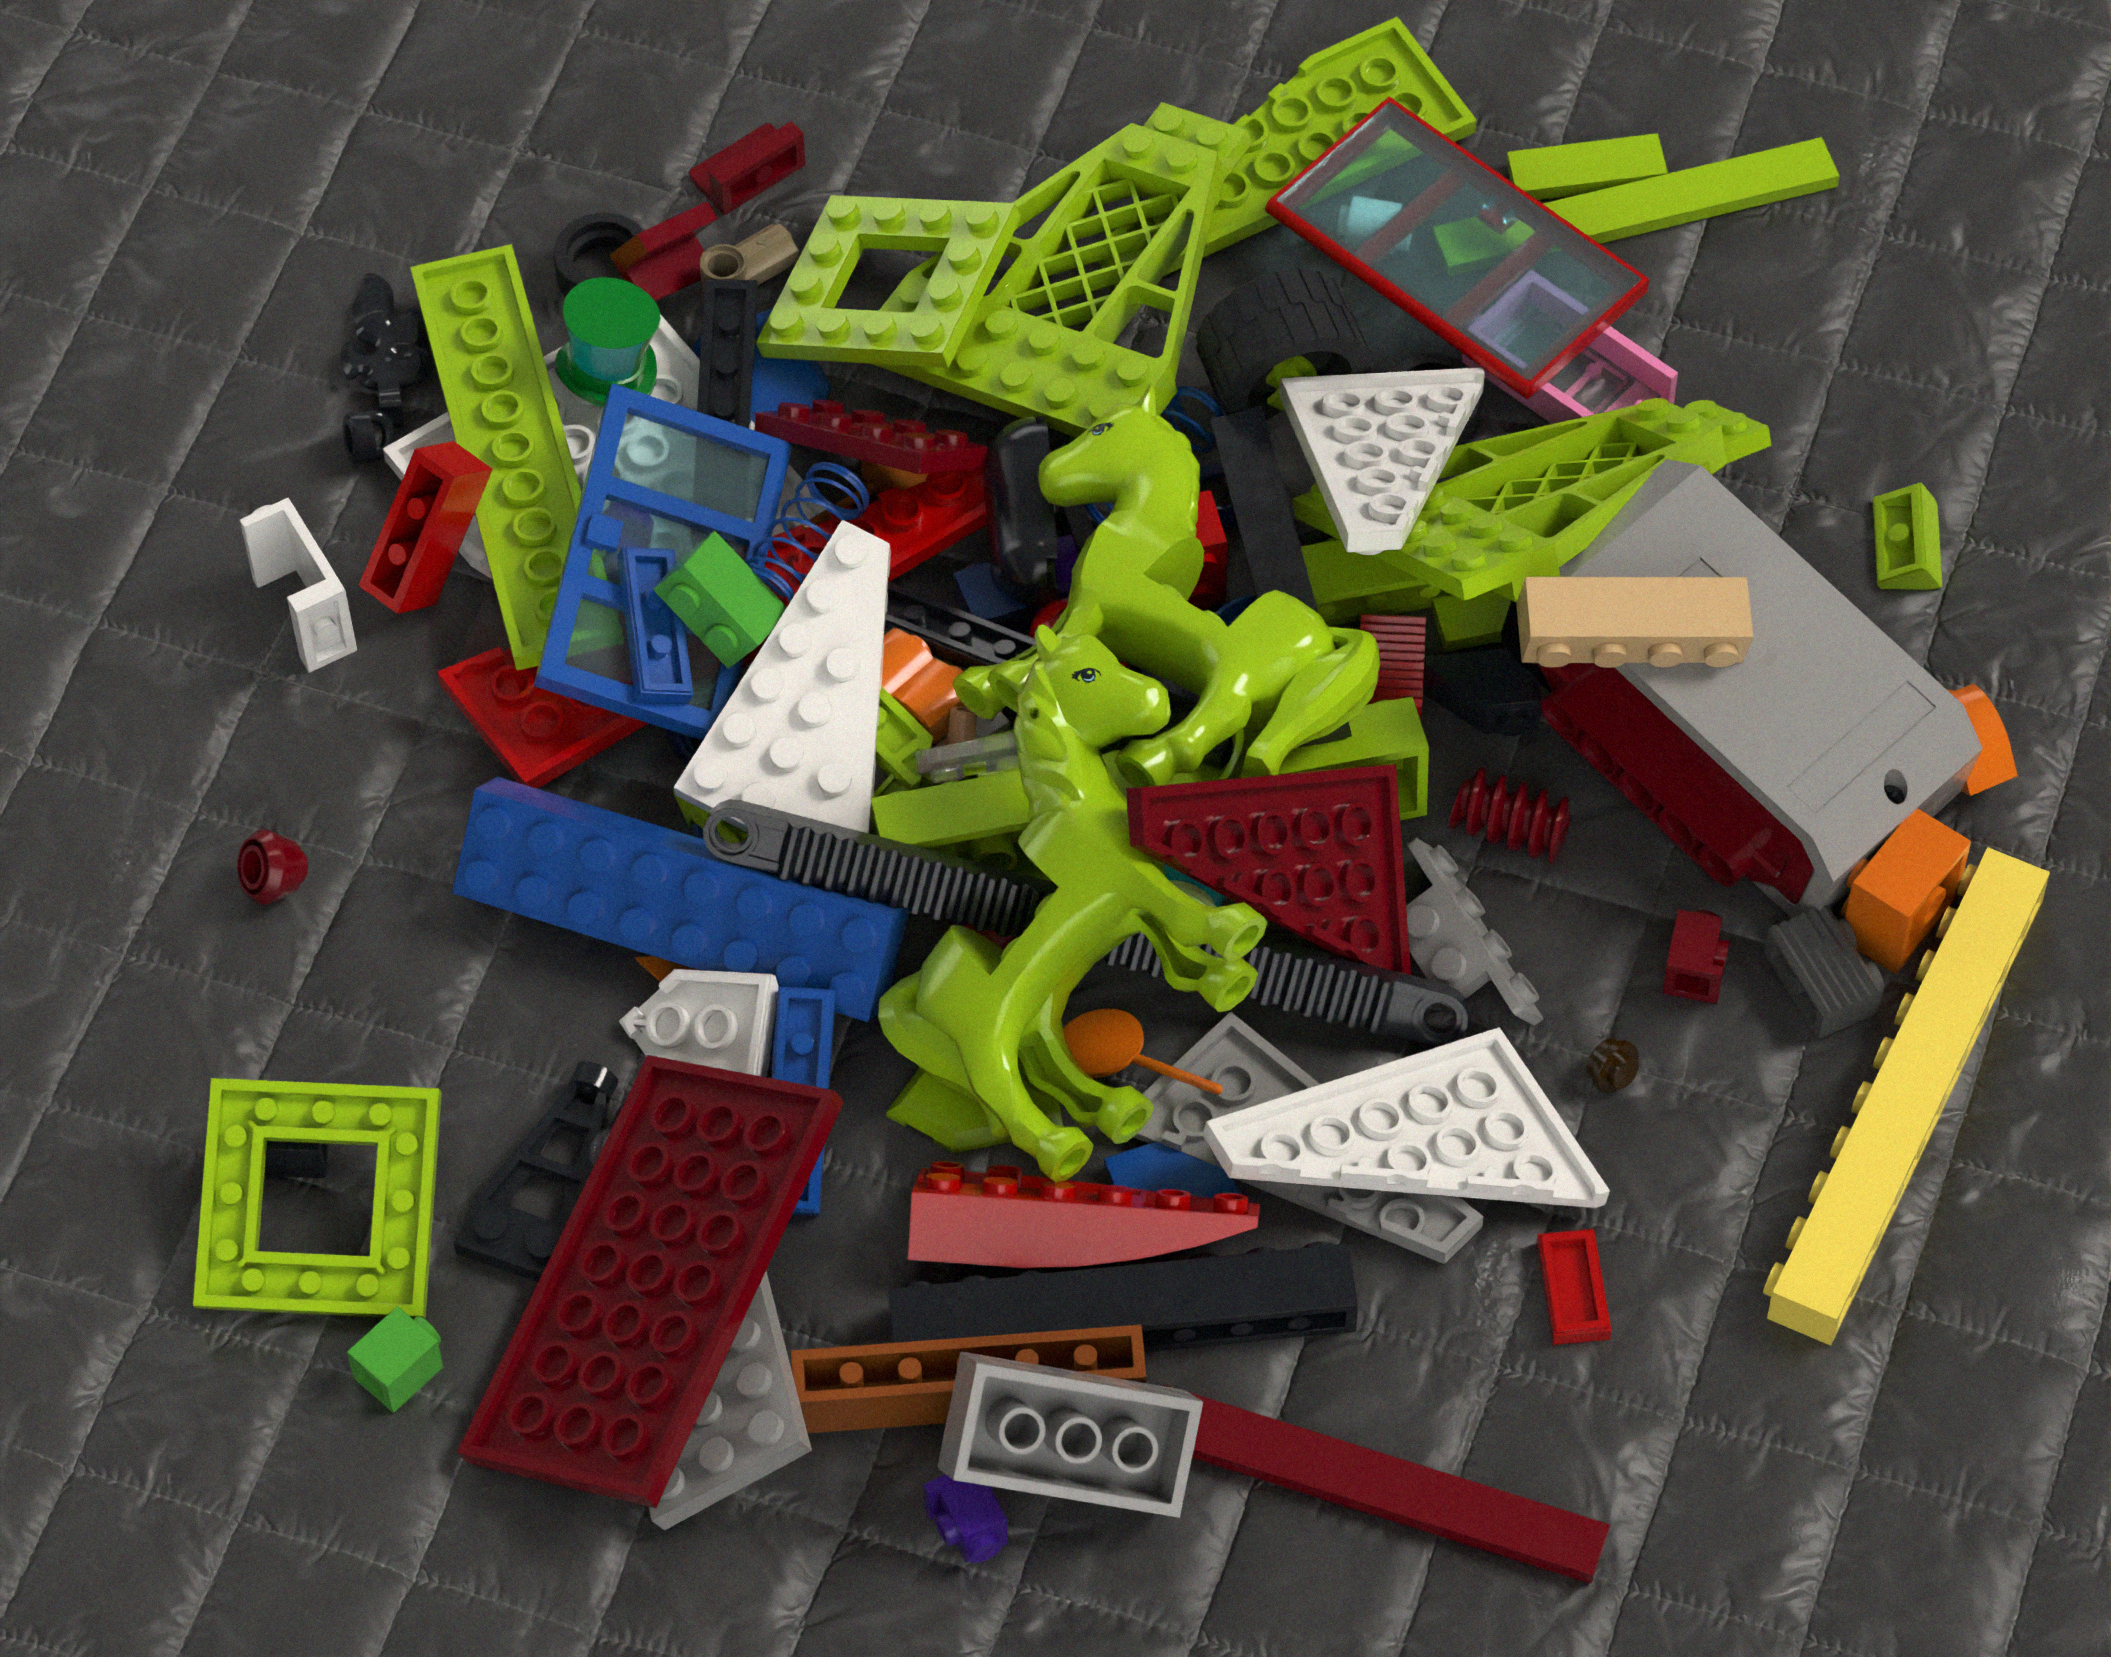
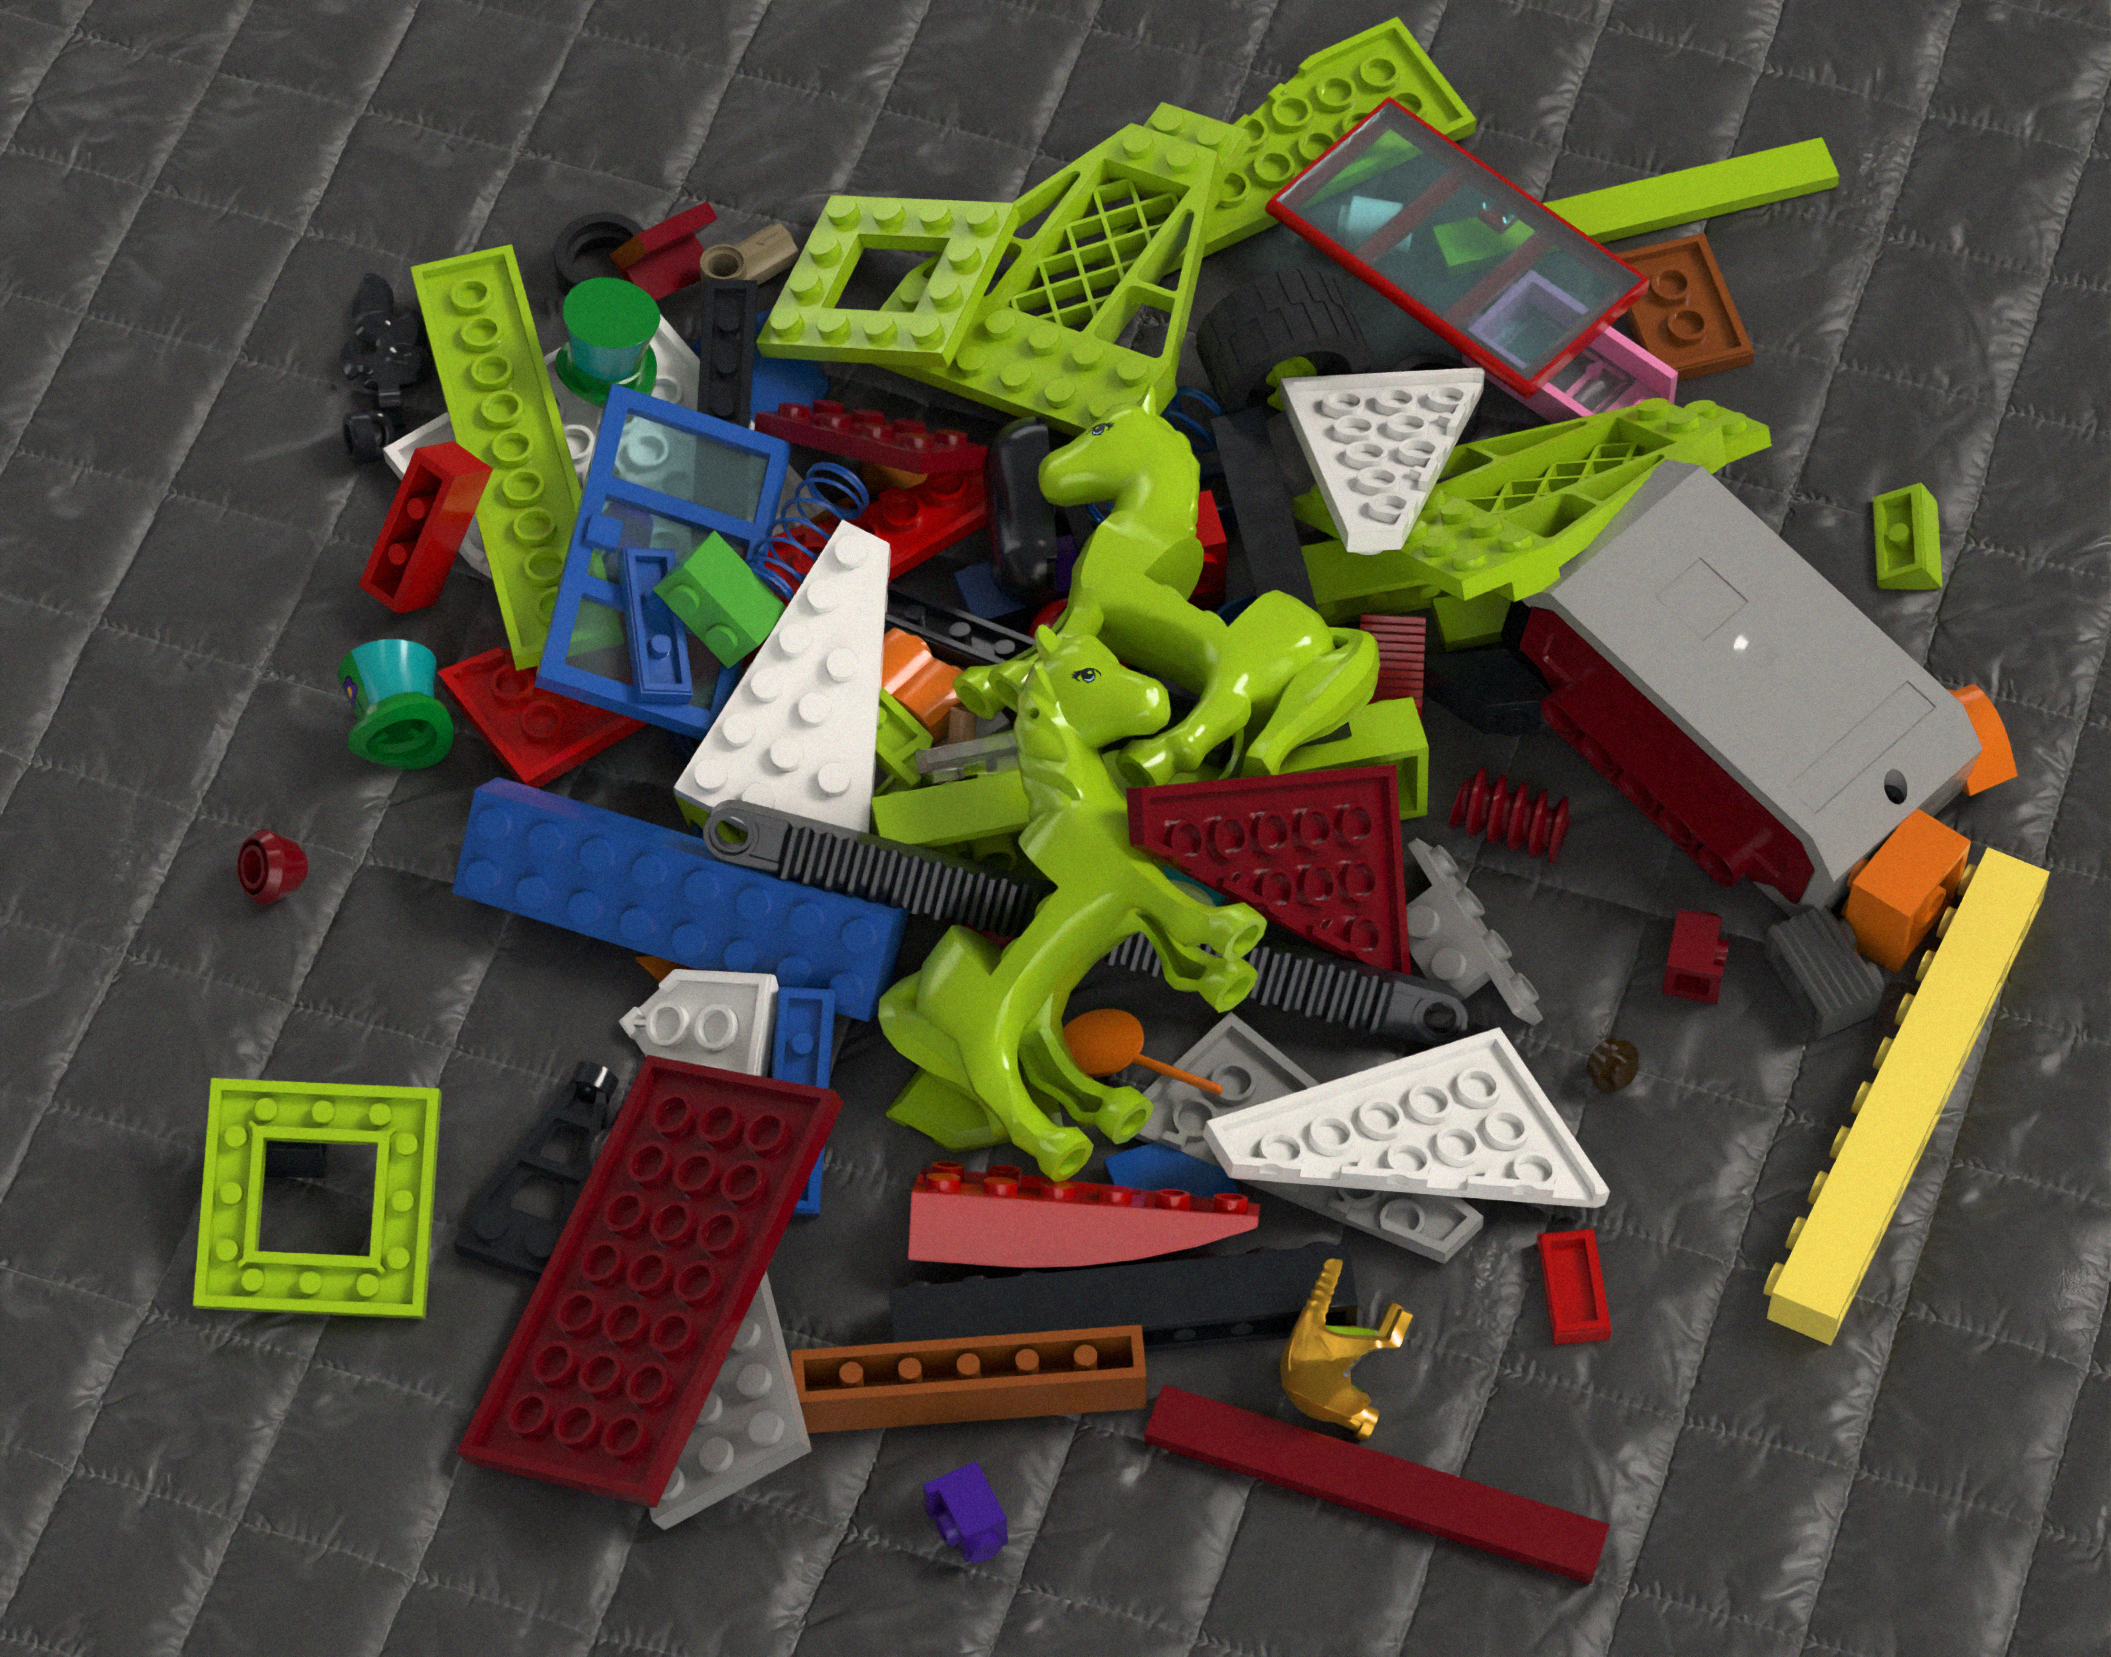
(320, 614): white panel -> none
(395, 705): none -> green hat
(396, 1358): bright green brick -> none
(750, 165): dark red panel -> none
(1070, 1434): light grey brick -> none
(1321, 1358): none -> pearl gold piece
(1585, 166): lime tile -> none
(1634, 620): tan brick -> none
(1687, 309): none -> dark orange tile

